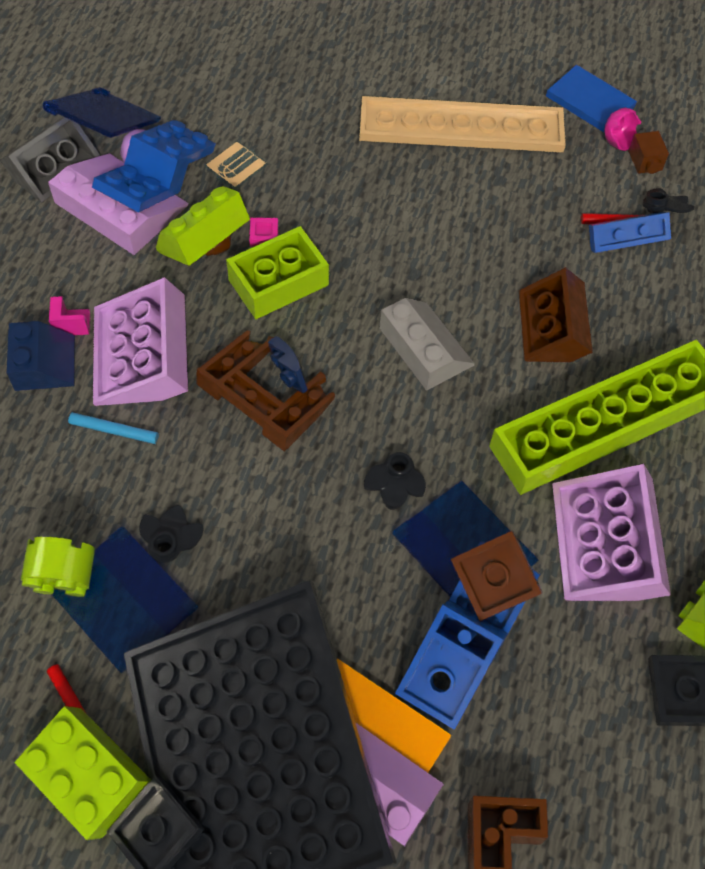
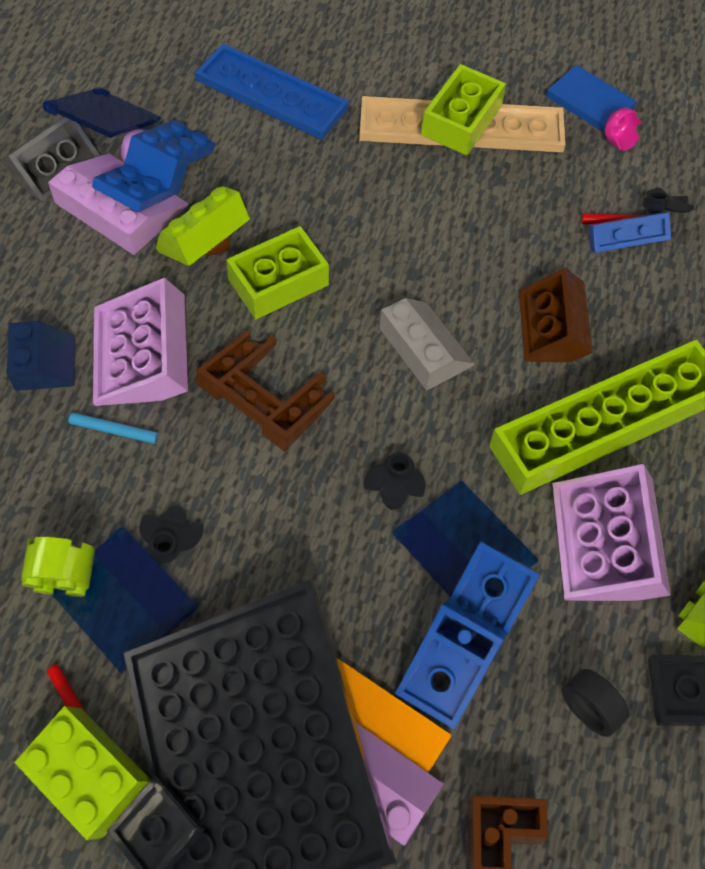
(71, 321): dark pink panel -> none
(236, 165): piece -> none
(262, 230): dark pink panel -> none
(272, 91): none -> blue plate
(287, 362): dark blue slope -> none
(463, 109): none -> lime brick
(496, 575): reddish brown plate -> none
(595, 702): none -> black tyre
(648, 152): reddish brown brick -> none

